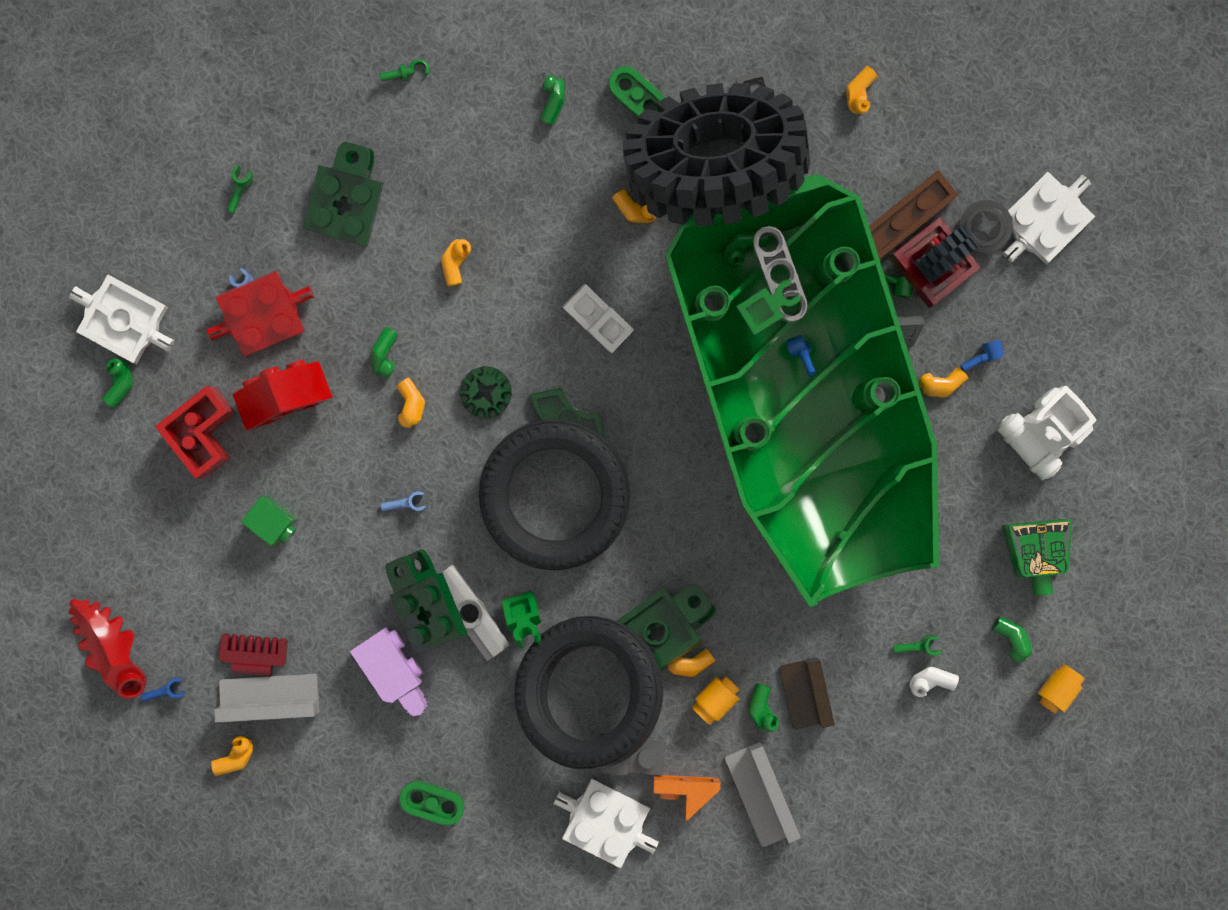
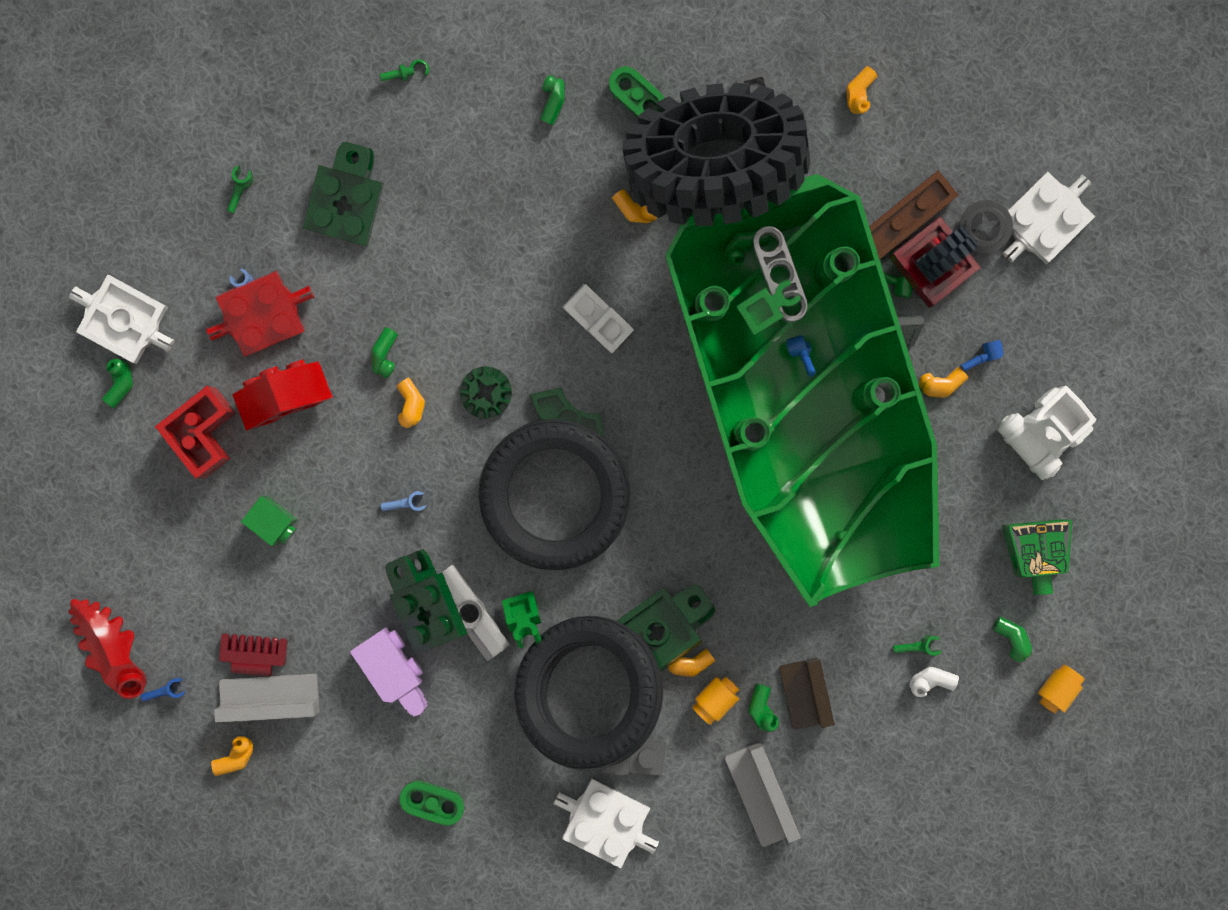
(452, 259): light orange arm -> none
(696, 790): orange slope -> none

